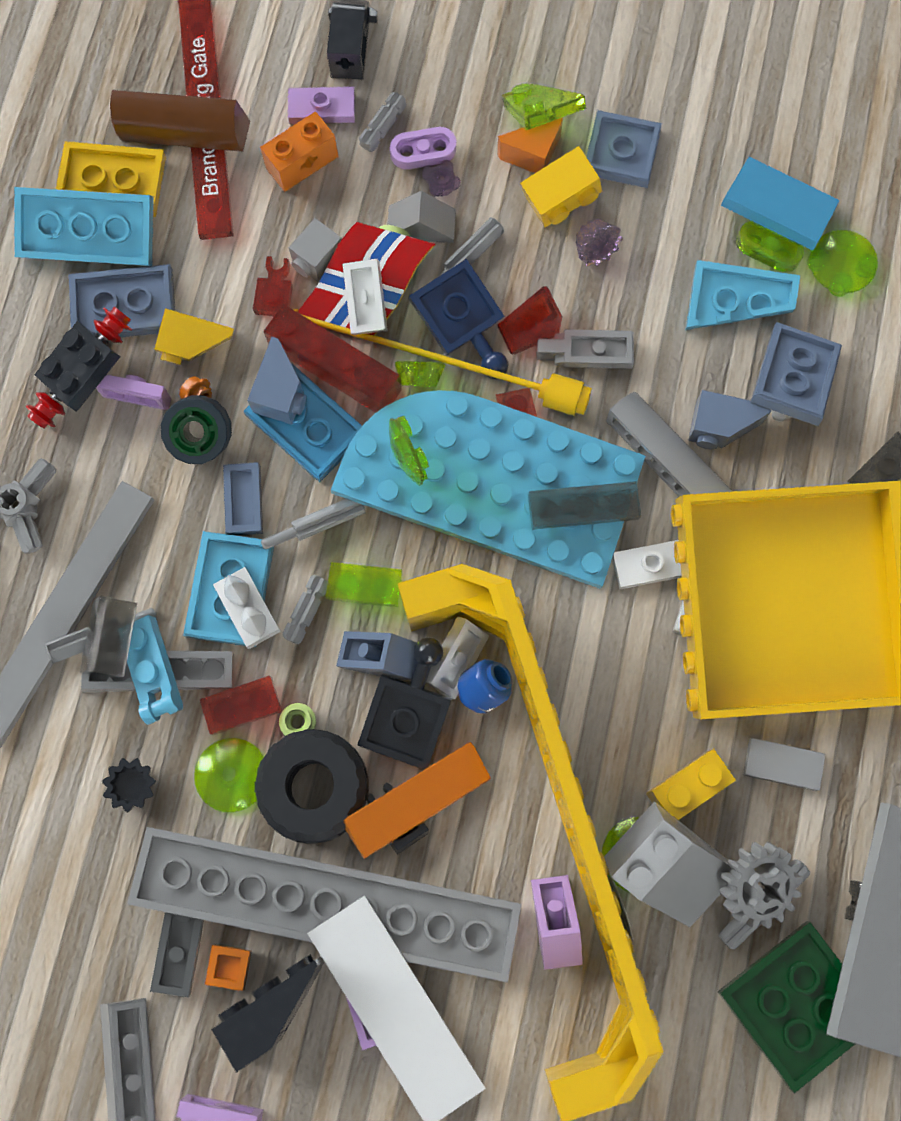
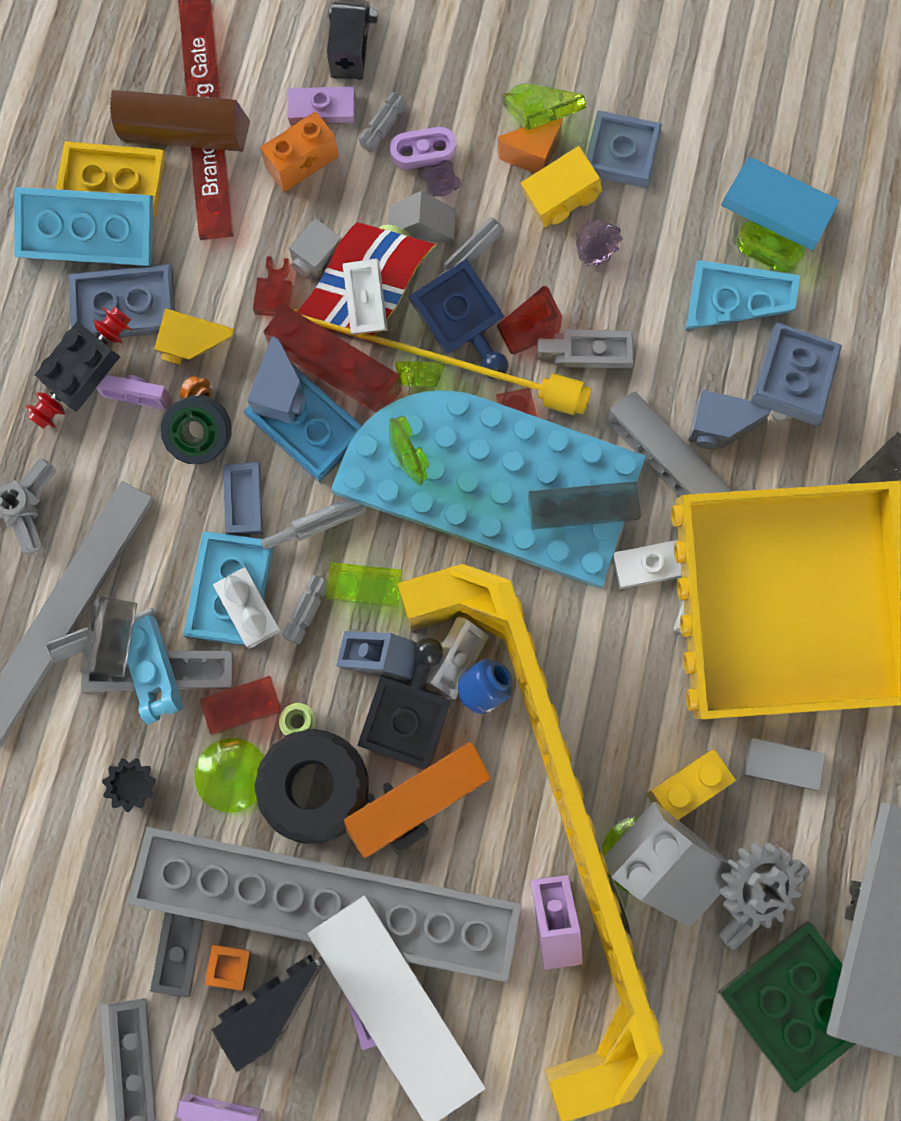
(843, 262): clear neon green dish -> none

